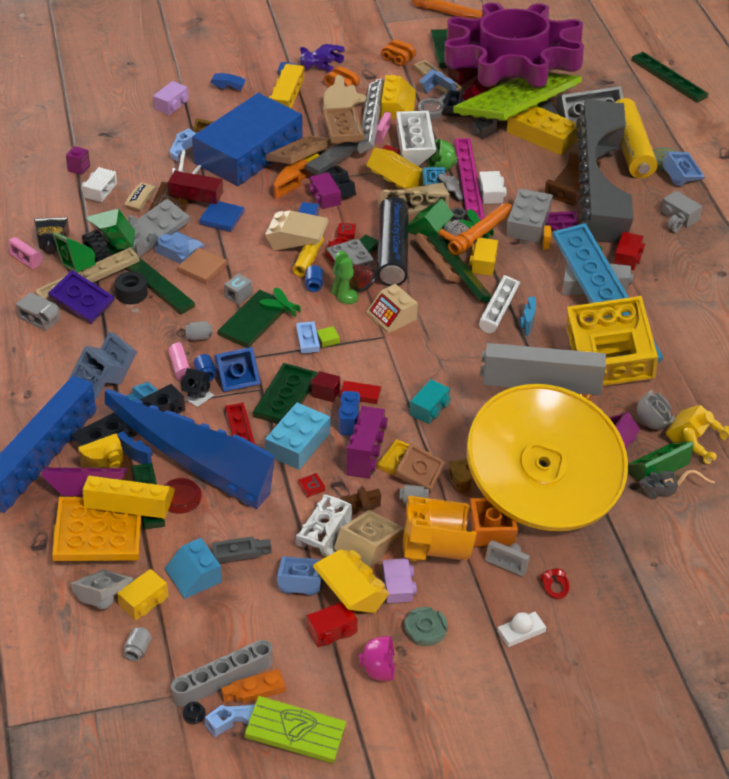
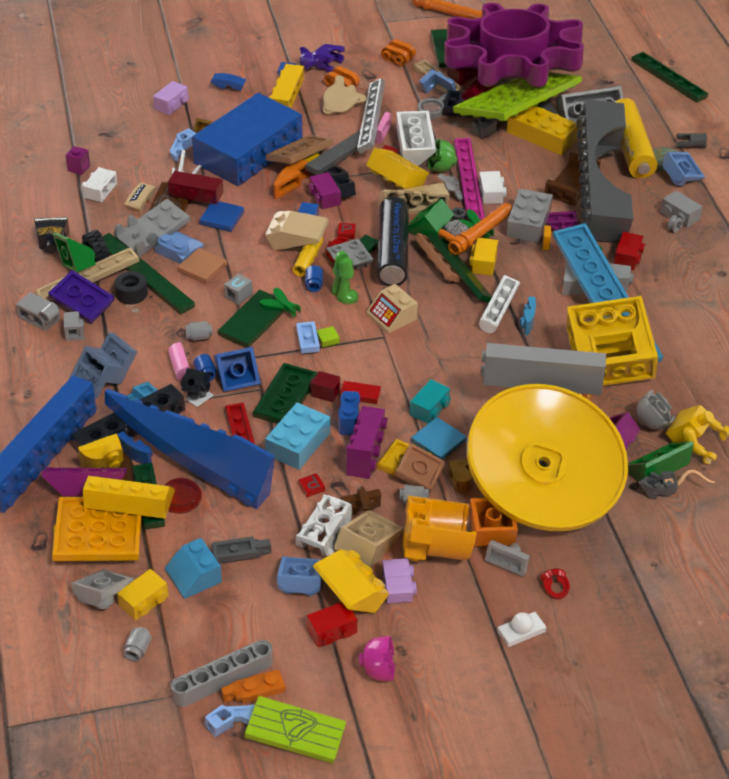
(24, 253): bright pink brick -> none
(73, 326): none -> light grey brick
(114, 228): green slope -> none
(194, 713): black plate -> none
(343, 125): medium nougat hinge -> none
(363, 277): clear red hat -> none
(397, 96): yellow slope -> none
(425, 626): sand green tile -> none
(430, 175): dark azure slope -> none
(438, 438): none -> dark azure tile
(694, 140): none -> dark grey hinge

